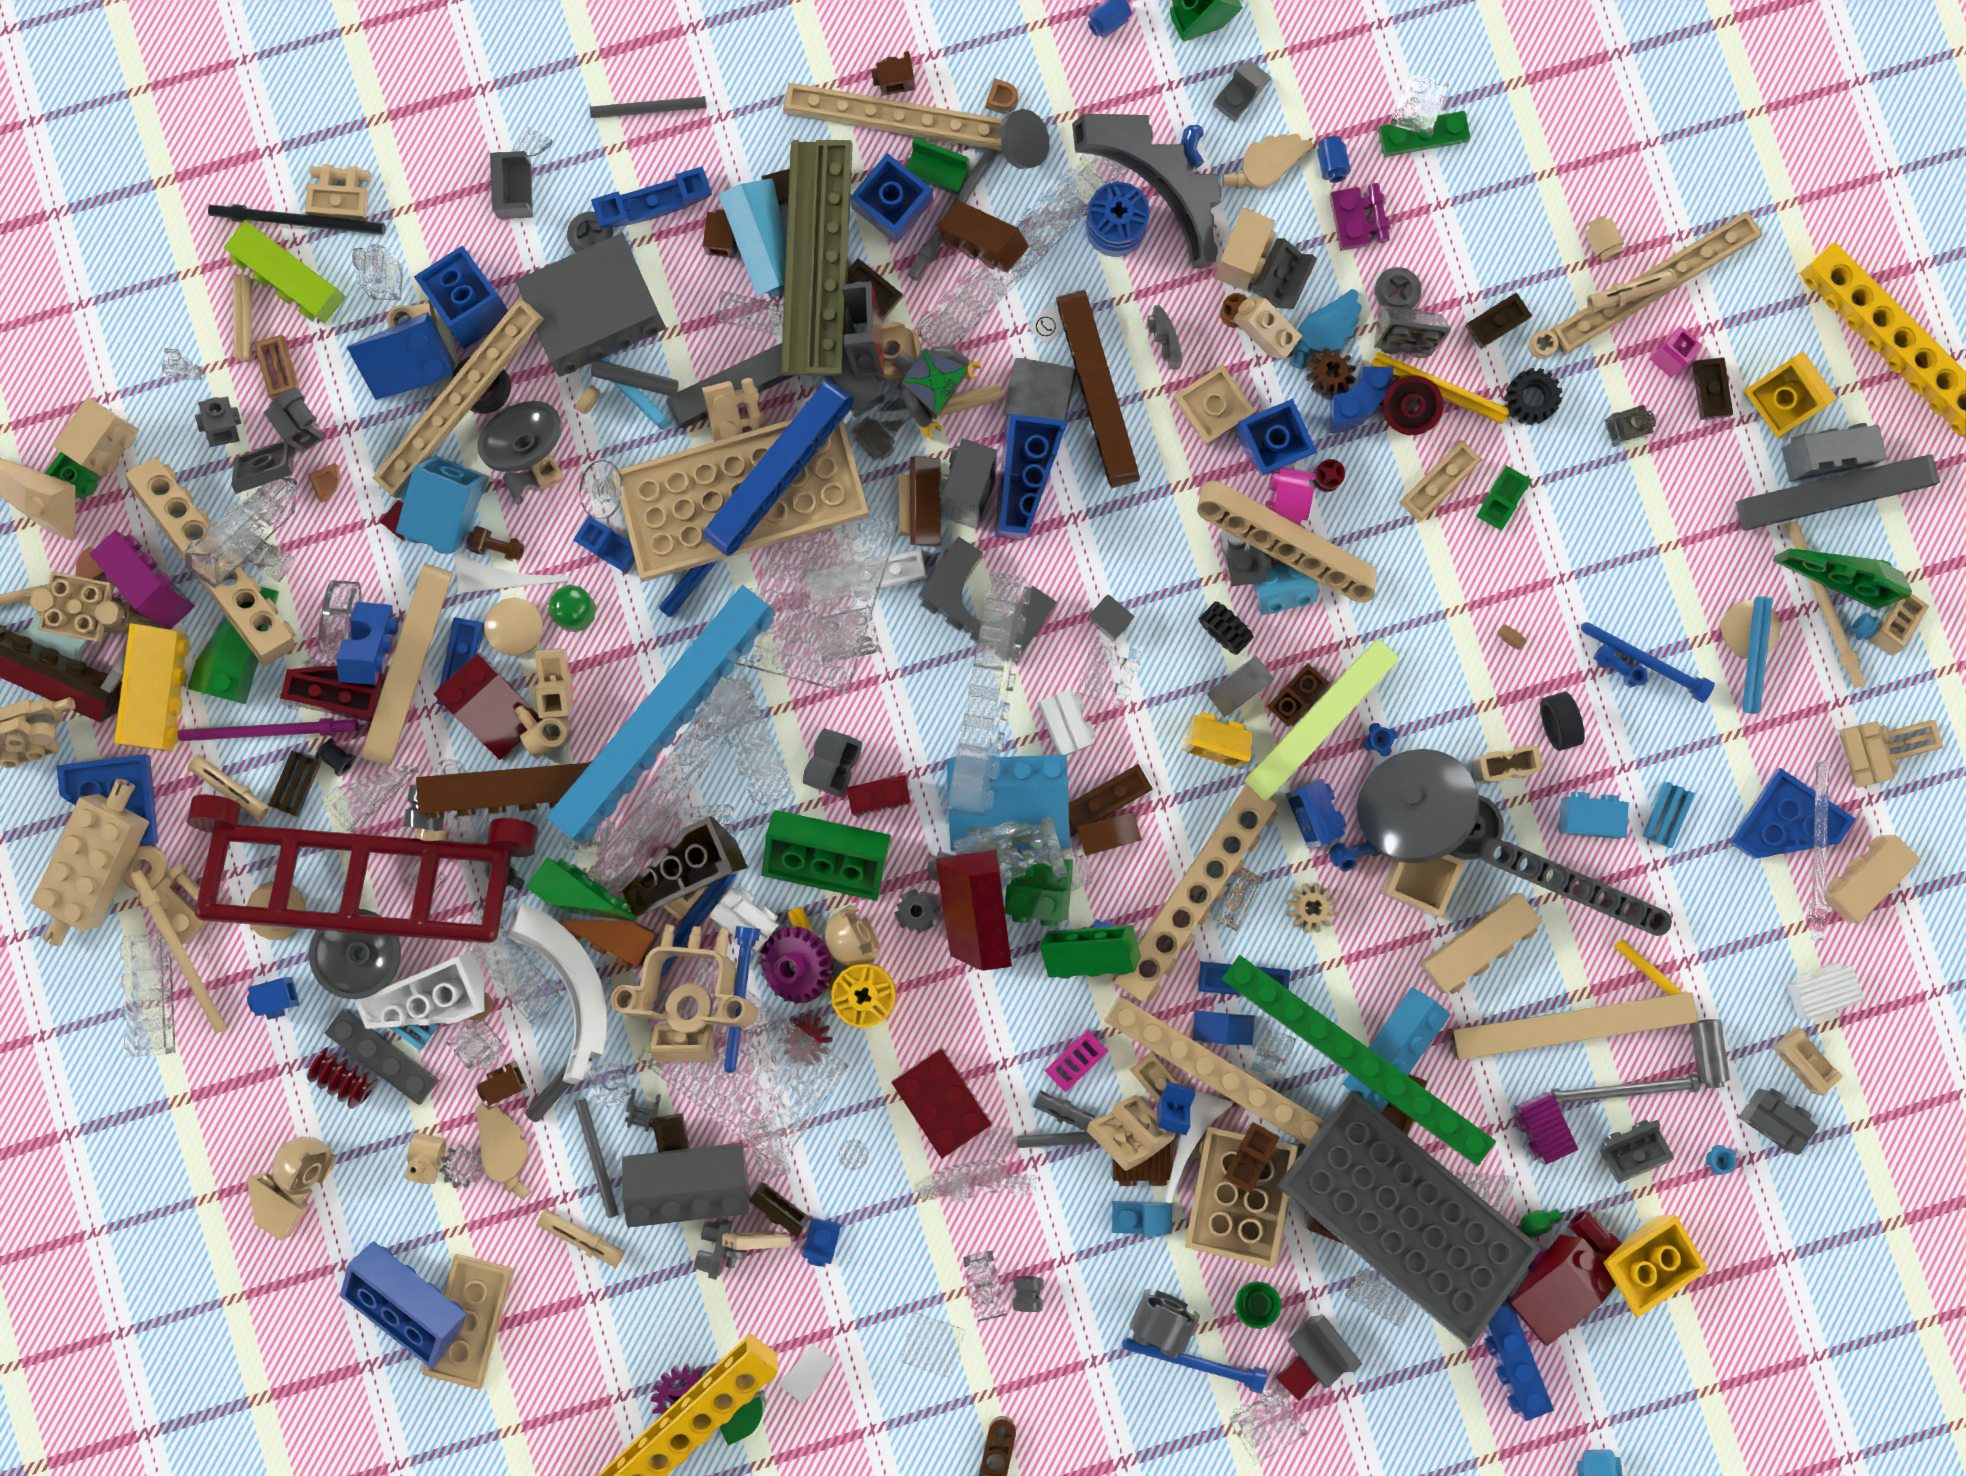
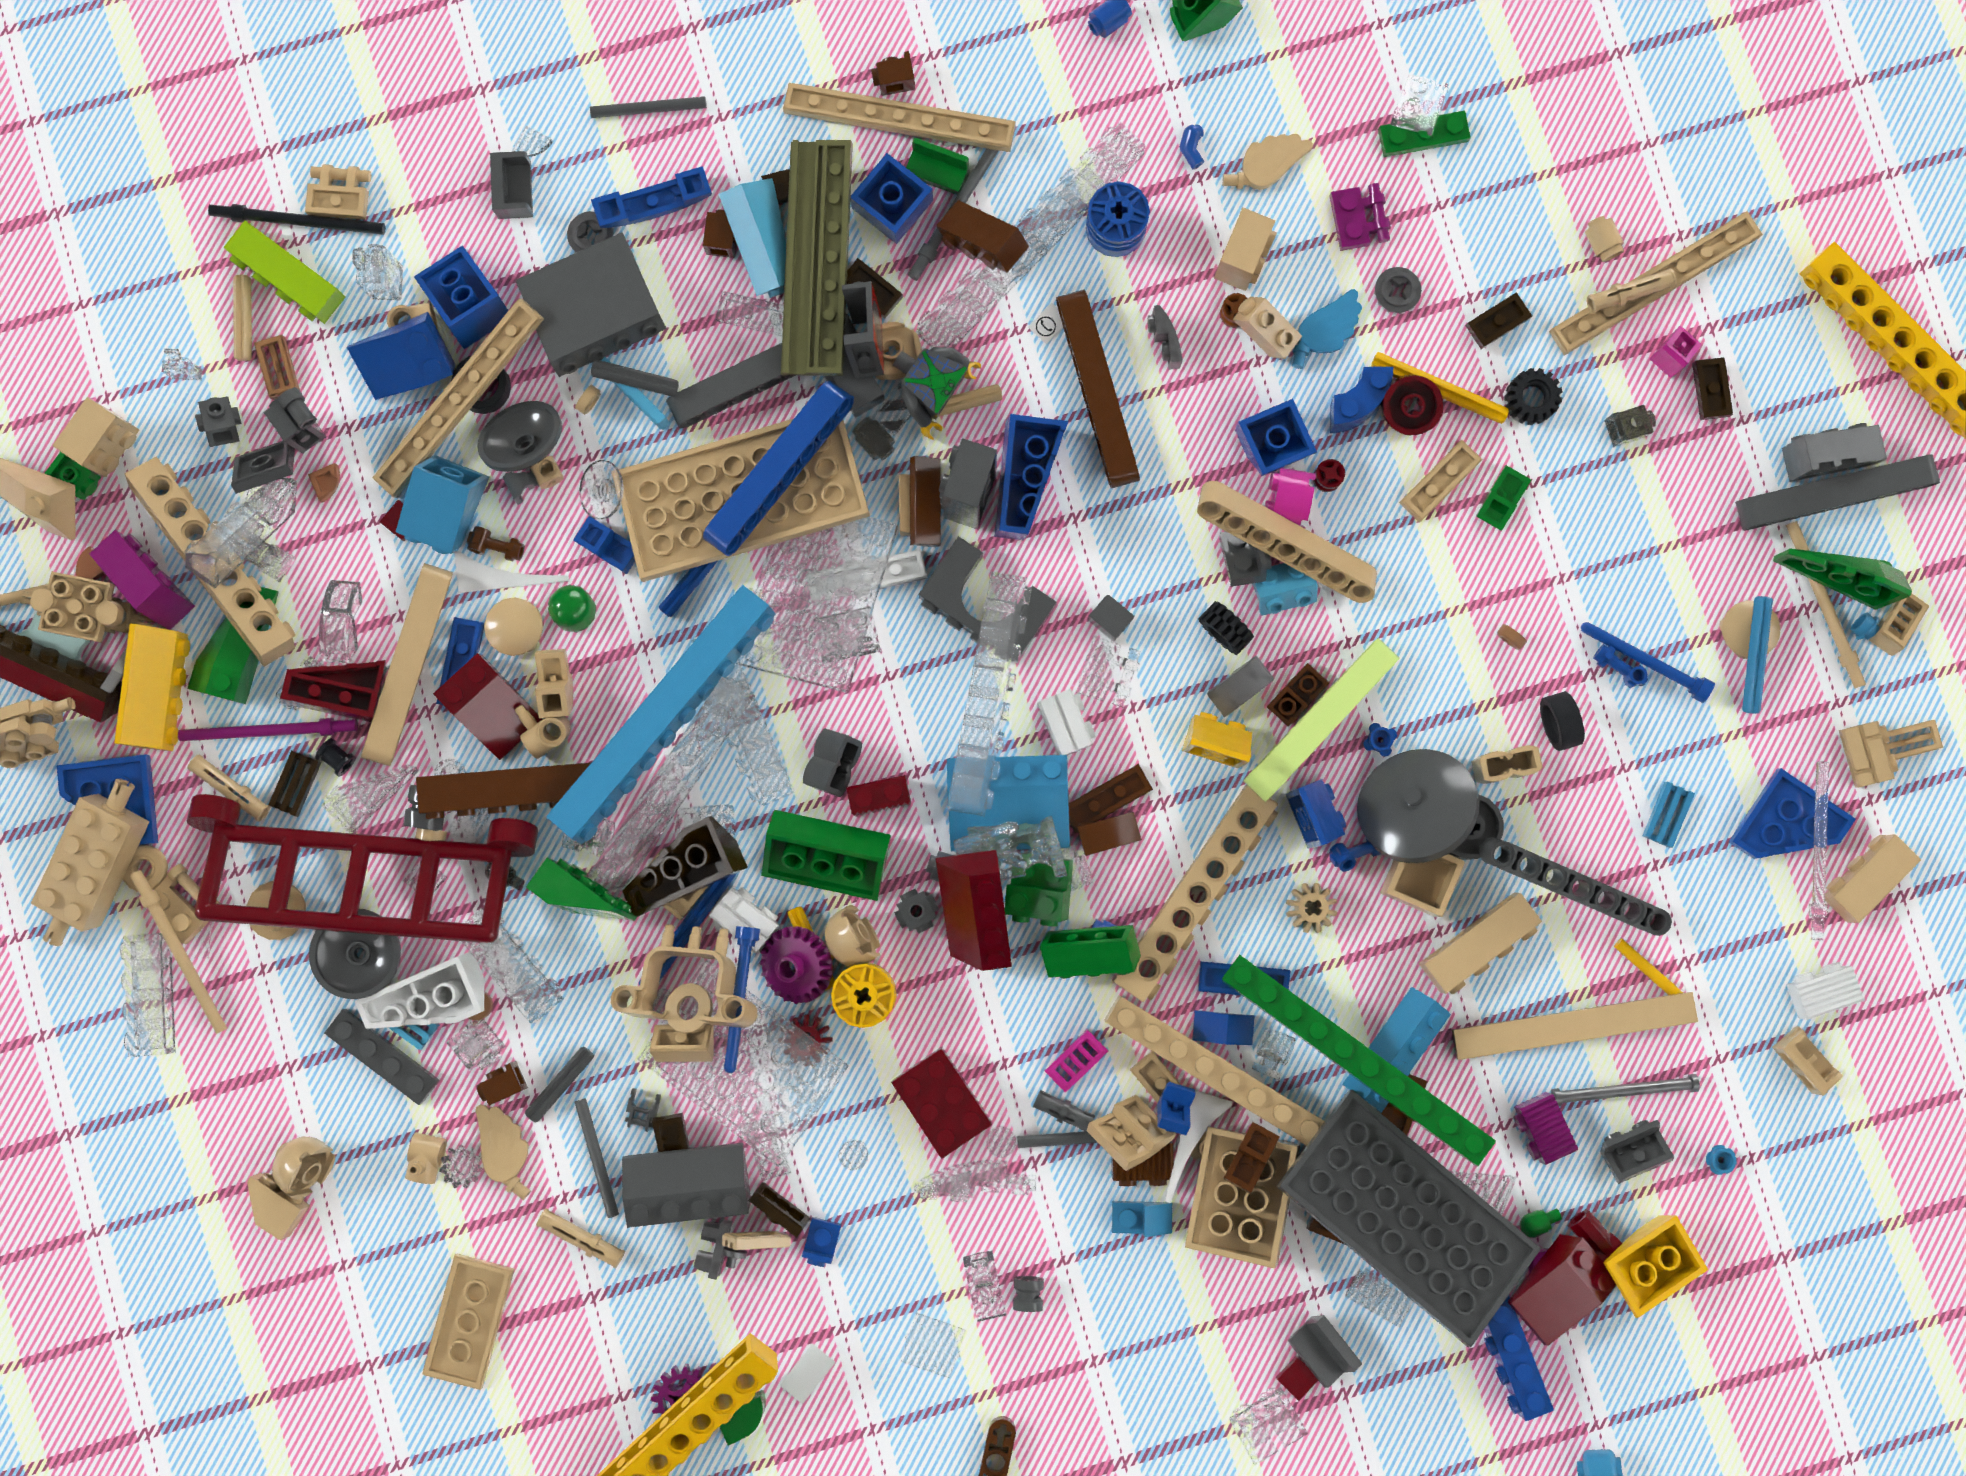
(273, 997): blue brick -> none
(339, 1079): dark red piece -> none
(371, 633): blue arch -> none
(402, 1303): blue slope -> none
(579, 977): white arch -> none
(609, 1083): clear brick -> none
(621, 937): dark orange slope -> none
(723, 411): tan plate -> none
(1002, 97): medium nougat tile -> none
(1024, 139): dark grey tile -> none
(1039, 389): flat silver slope -> none
(1163, 1322): dark grey brick -> none
(1164, 166): dark grey arch -> none
(1214, 404): tan plate -> none
(1239, 899): clear tile -> none
(1241, 90): dark grey slope -> none
(1252, 1378): blue piece -> none
(1258, 1305): green hair -> none
(1284, 275): dark grey bracket -> none
(1327, 362): reddish brown gear -> none
(1333, 159): blue brick -> none
(1410, 331): dark grey slope -> none
(1552, 340): tan bush -> none
(1593, 817): dark azure brick -> none
(1710, 1052): flat silver brick -> none
(1778, 1121): dark grey brick -> none
(1790, 394): yellow slope -> none

